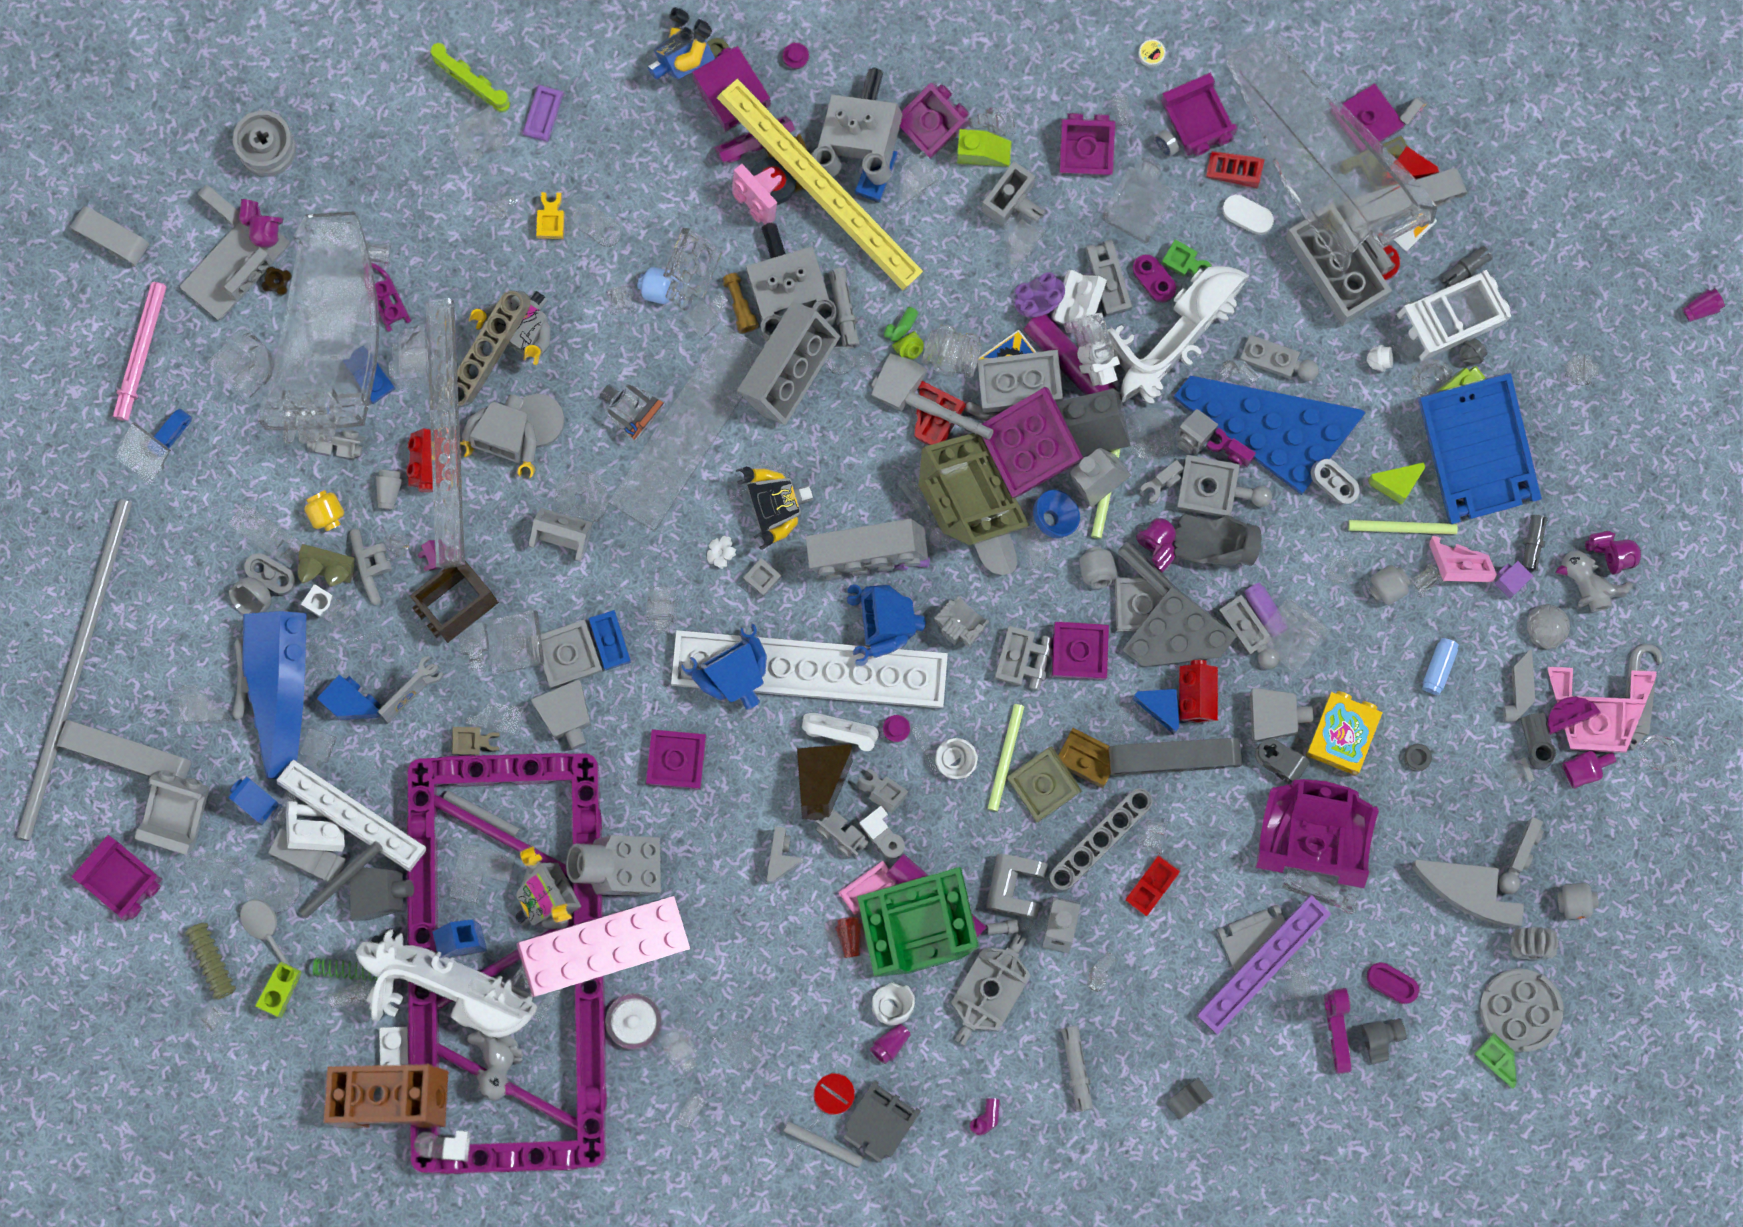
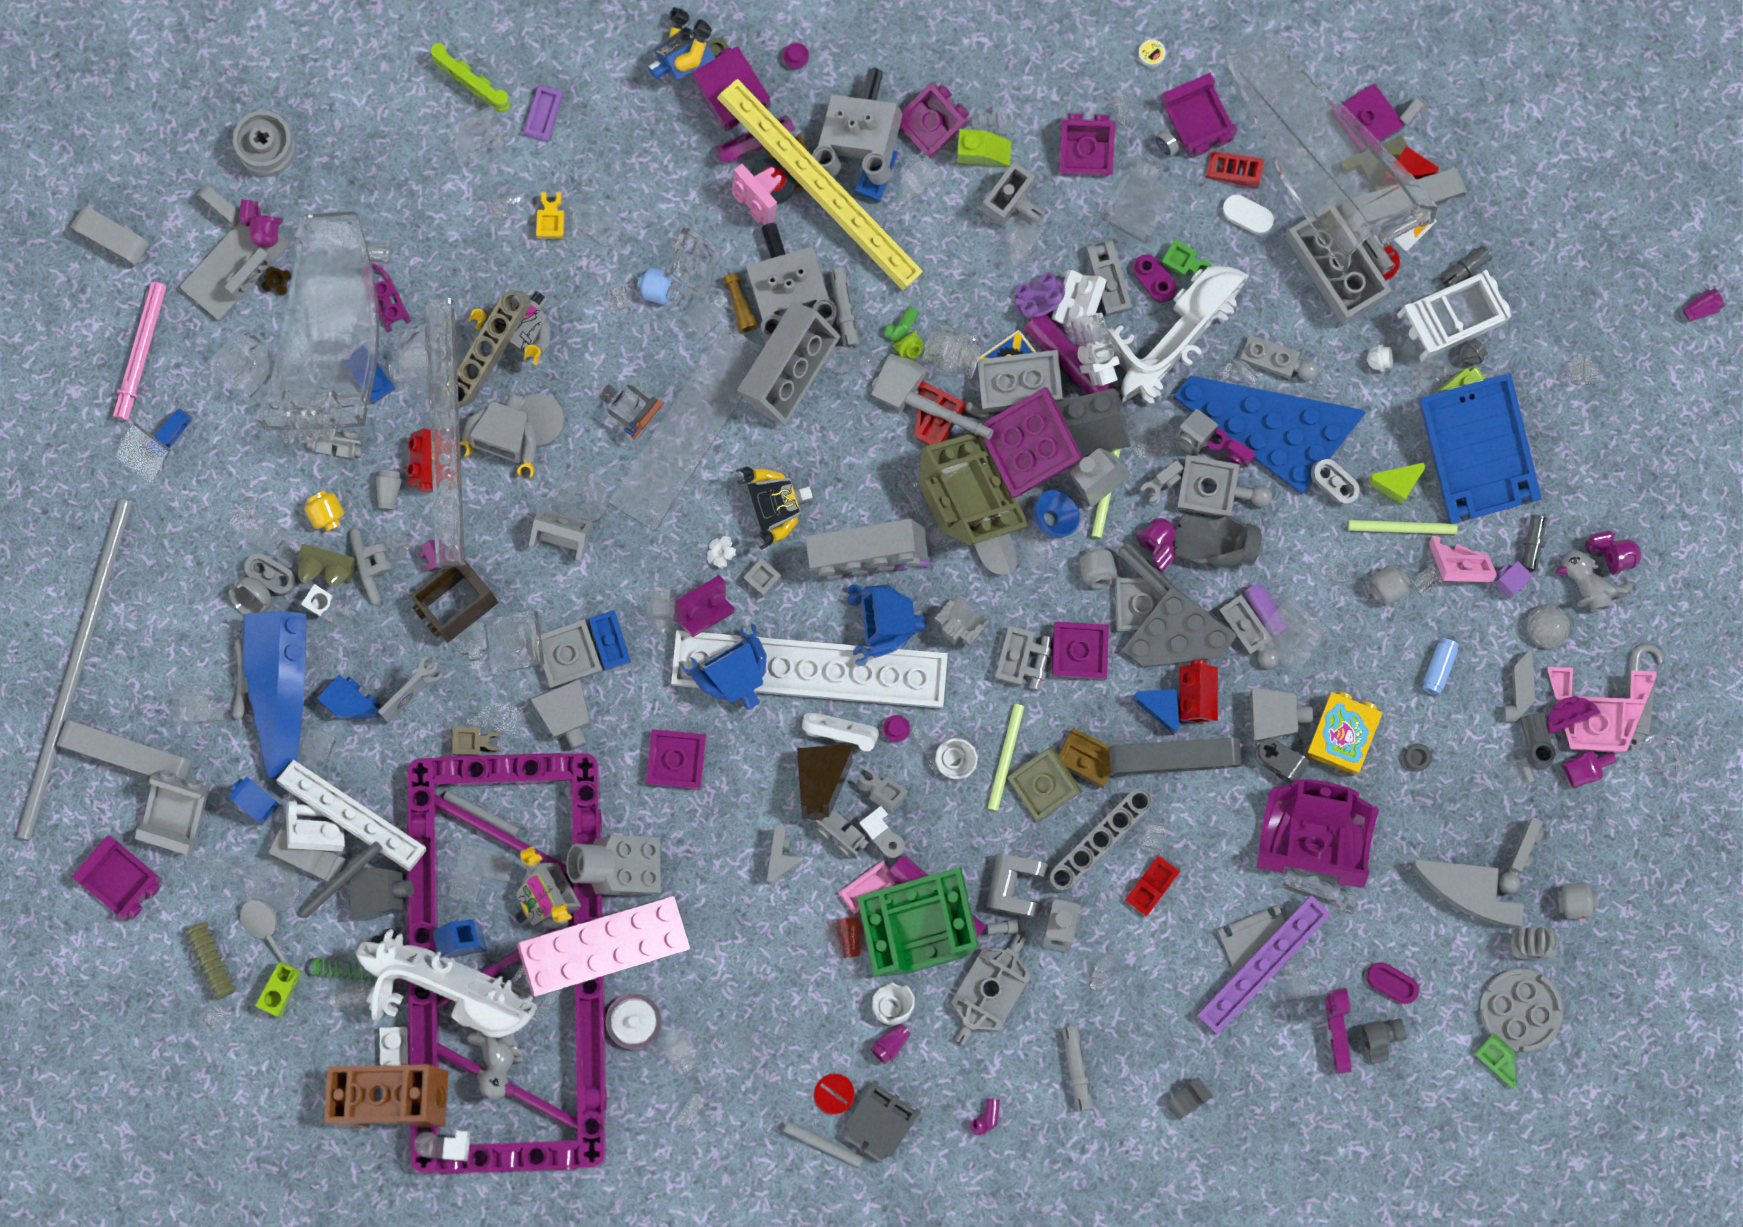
(703, 607): none -> magenta bracket

